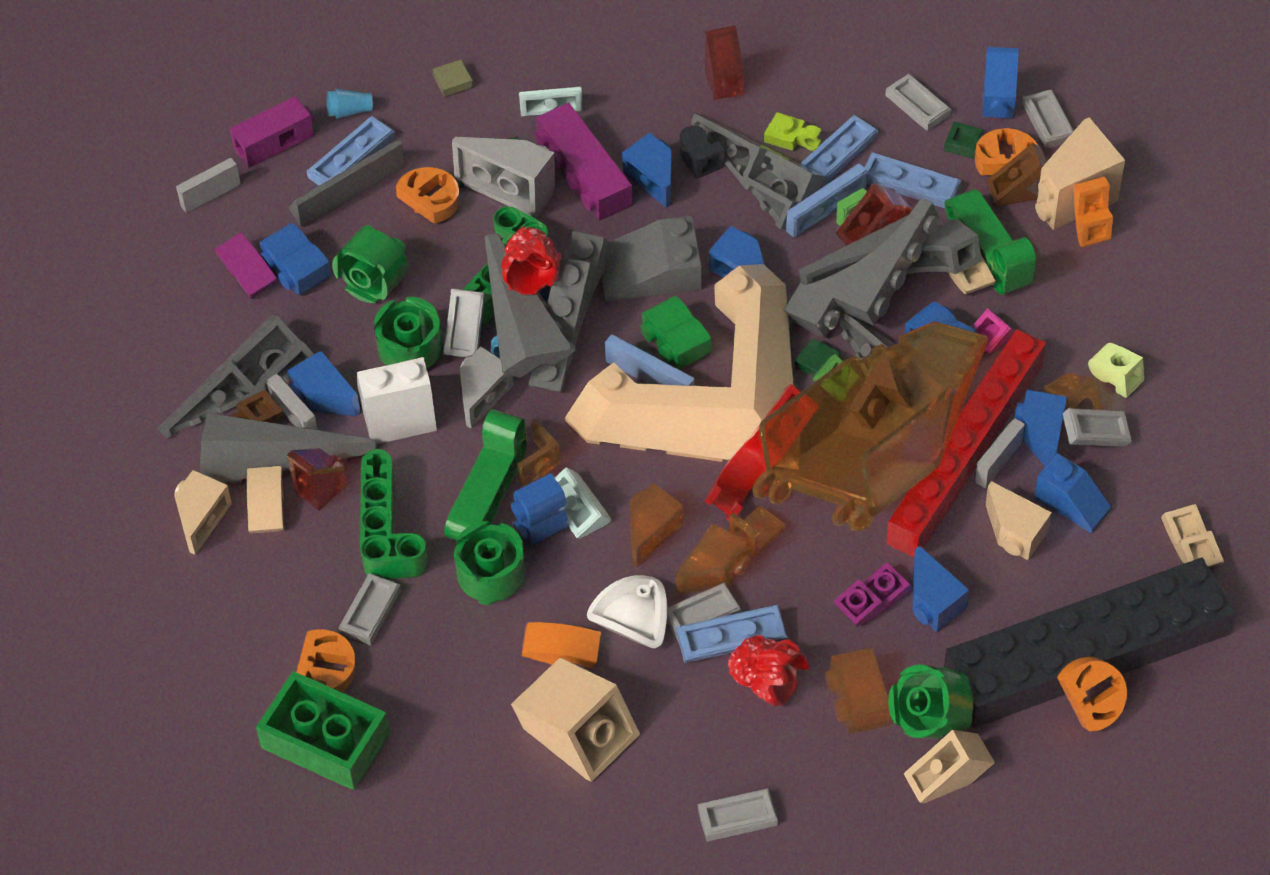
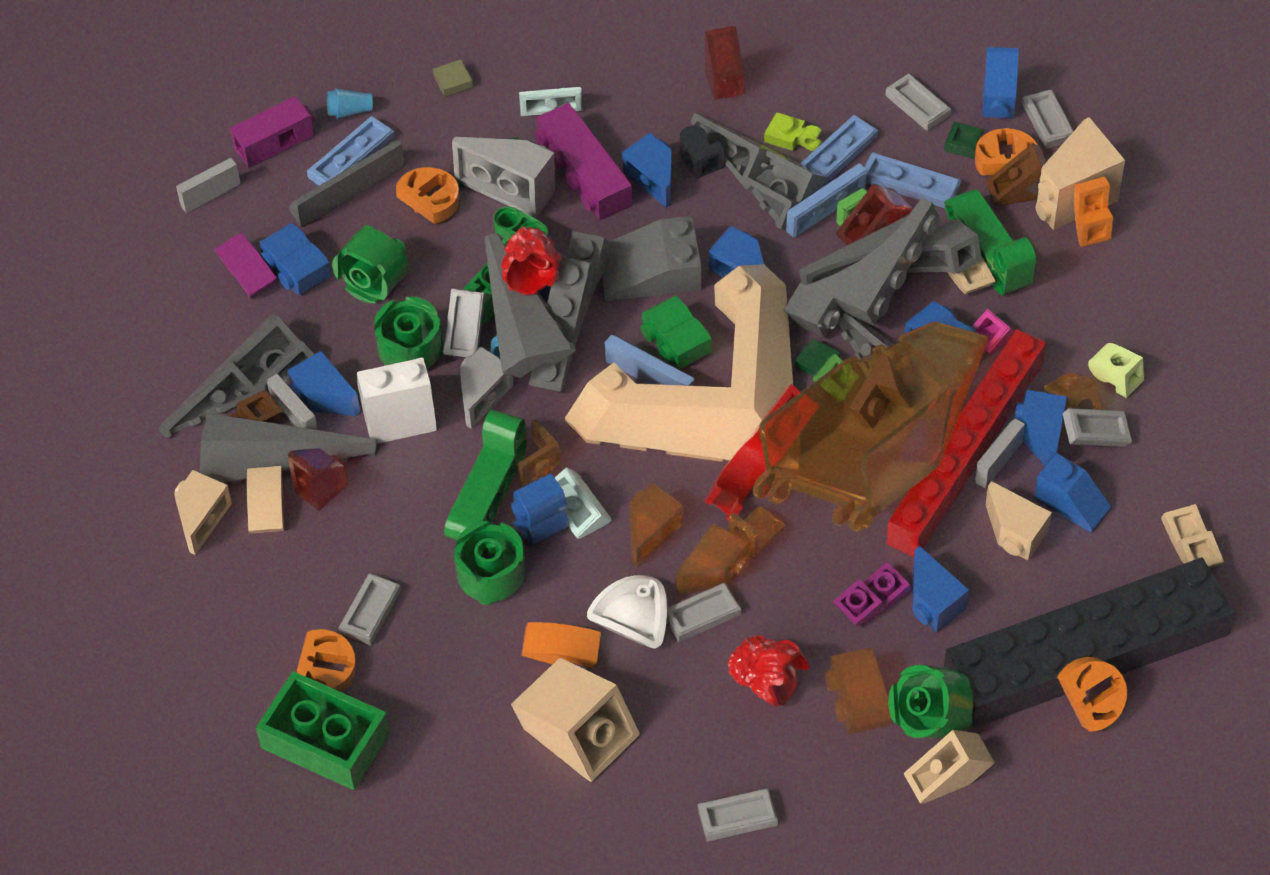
(381, 513): green beam -> none
(726, 633): medium blue tile -> none

